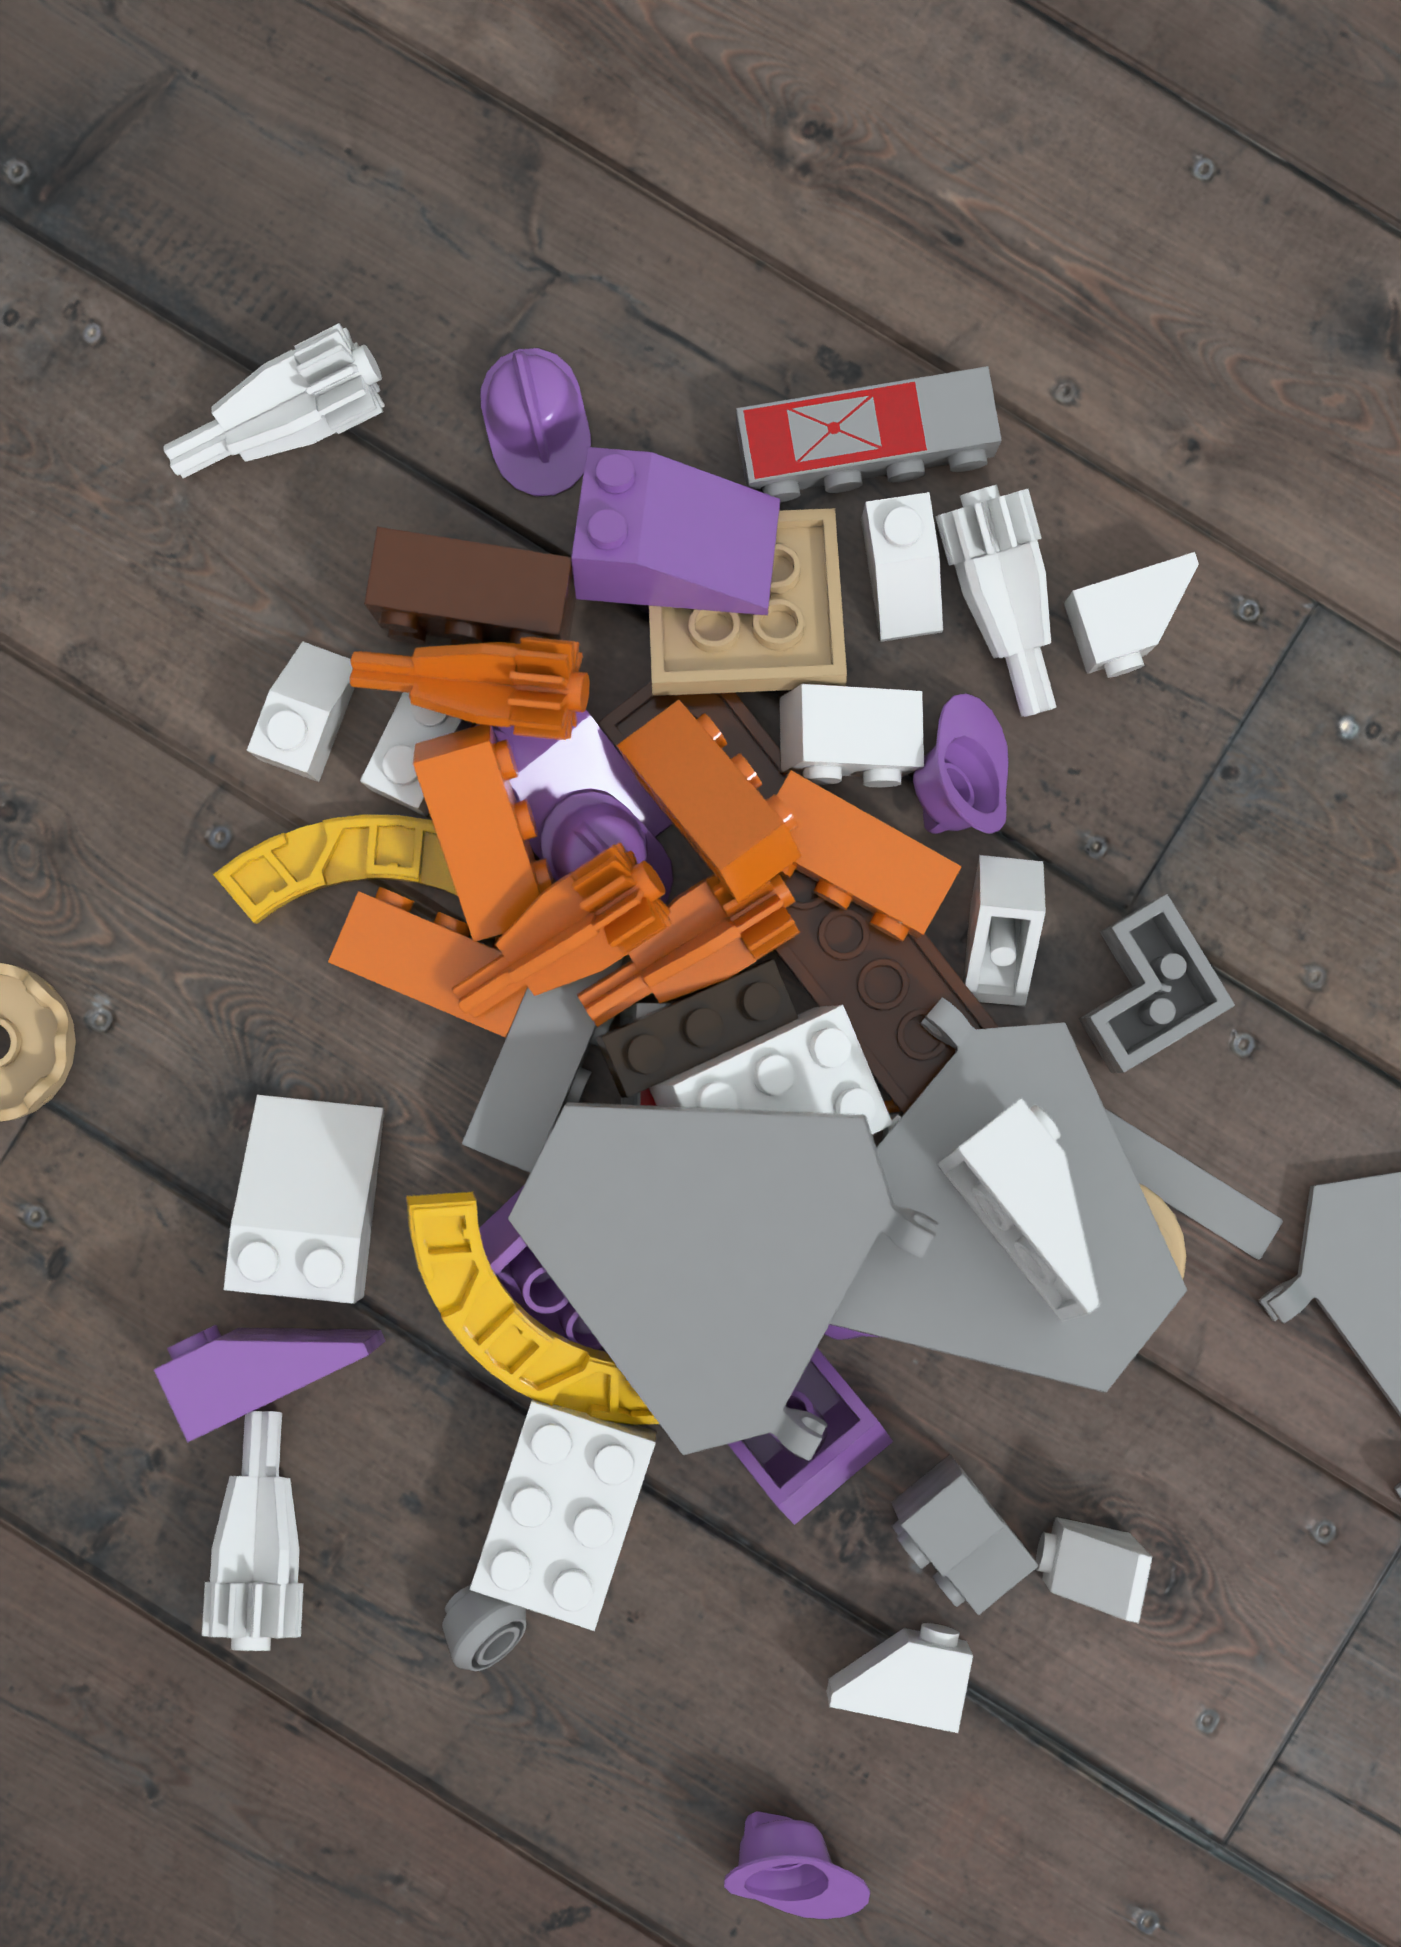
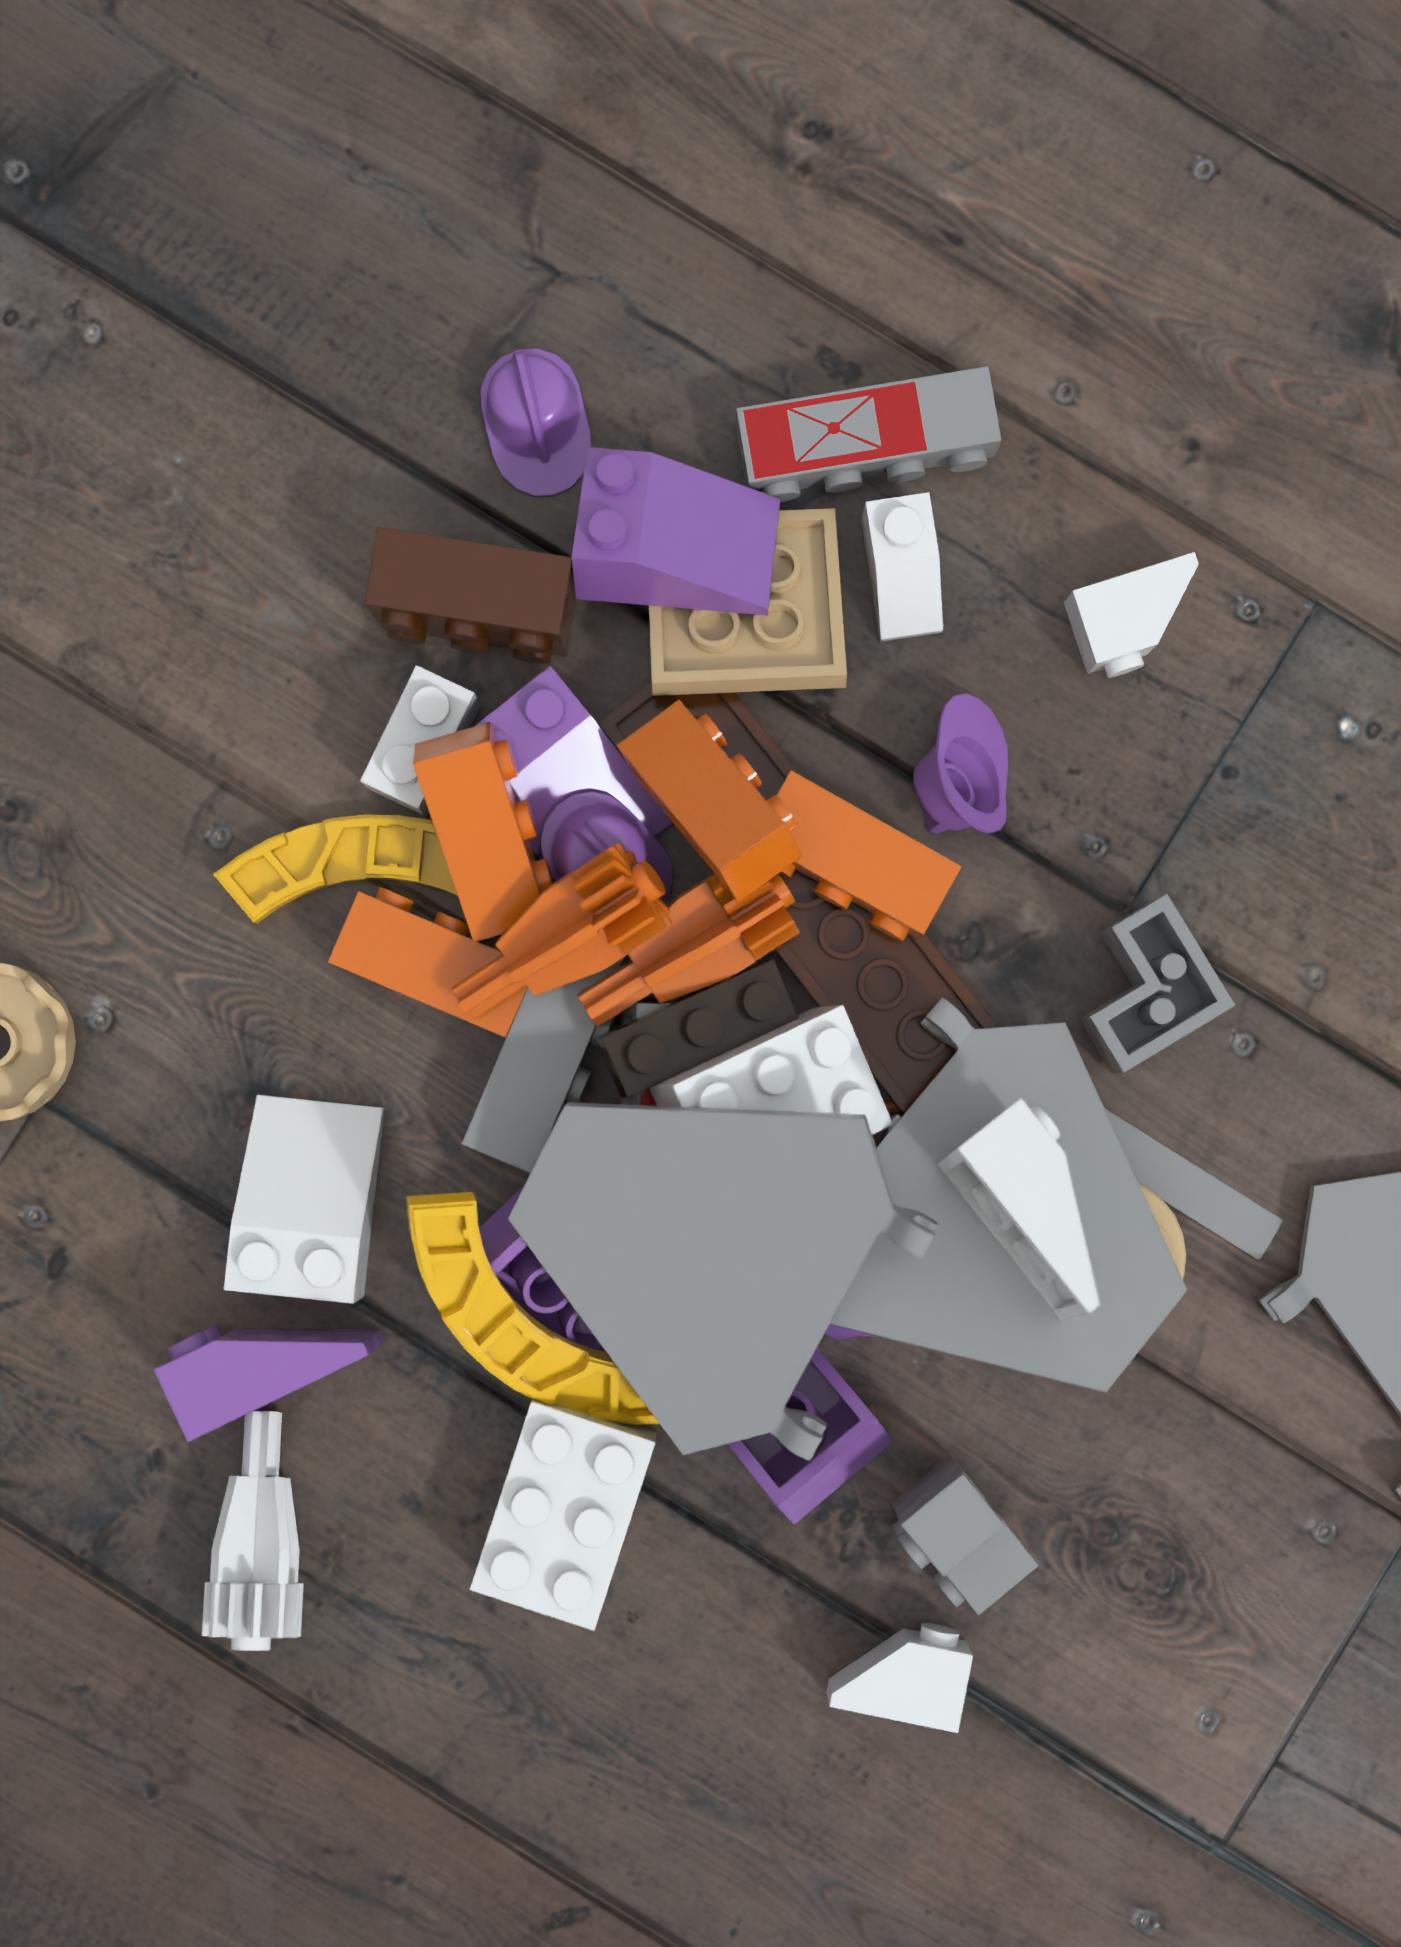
(287, 404): white piece -> none
(304, 712): white slope -> none
(481, 1629): light grey cone -> none
(490, 683): orange piece -> none
(791, 1870): medium lavender piece -> none
(851, 733): white brick -> none
(1004, 584): white piece -> none
(1004, 929): white slope -> none
(1095, 1567): white slope -> none

